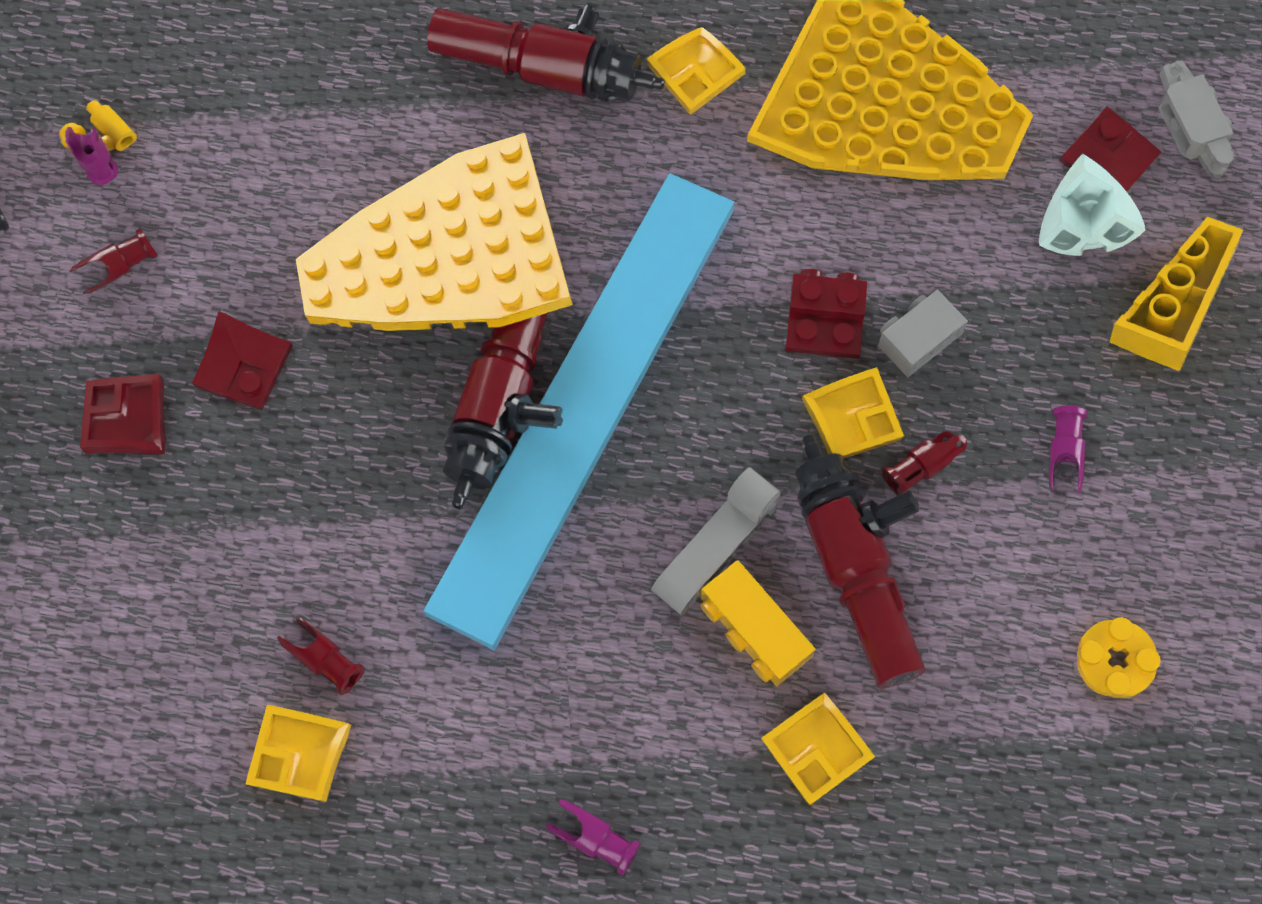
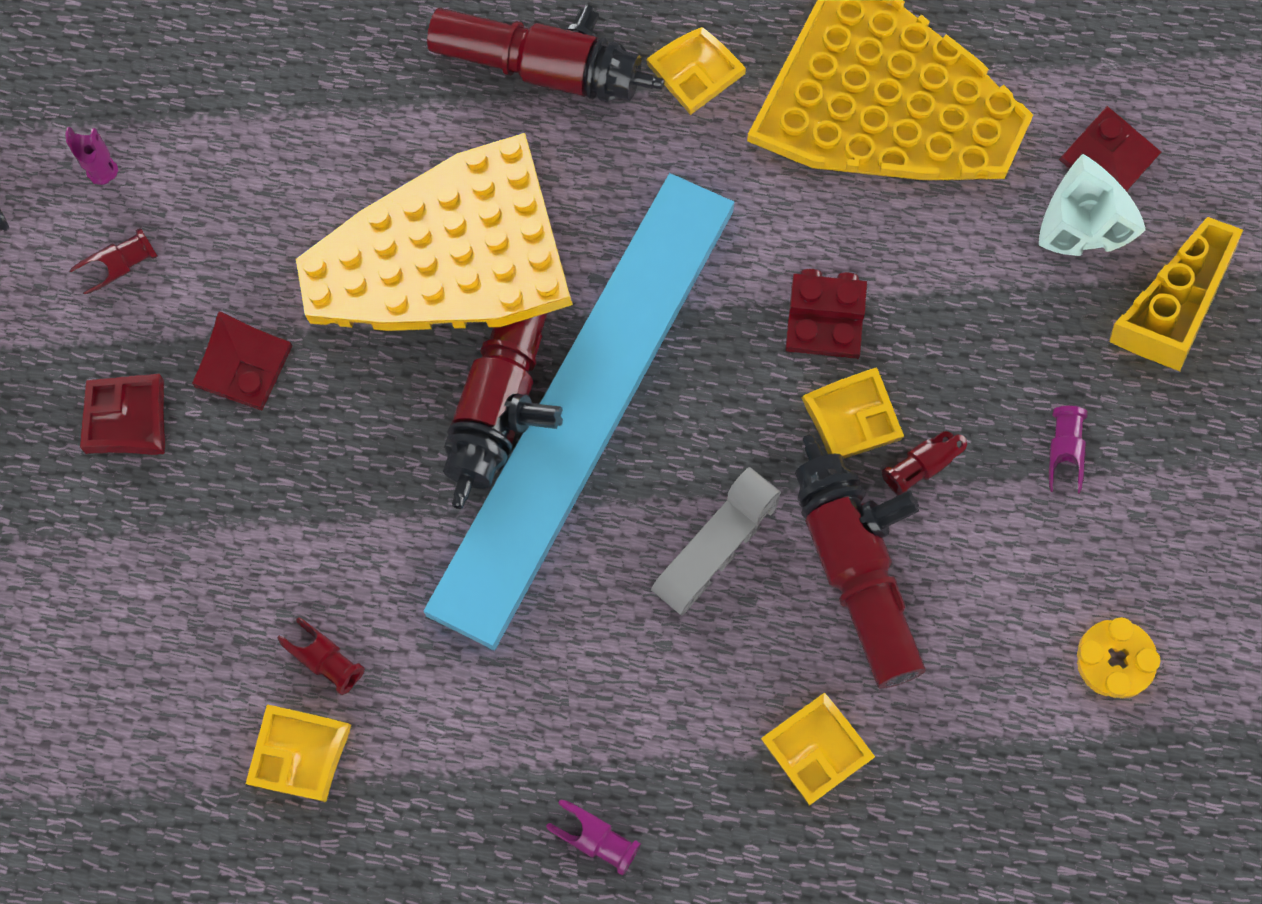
(114, 130): yellow plant -> none
(755, 624): yellow brick -> none
(921, 332): light grey brick -> none
(1196, 119): light grey hinge -> none

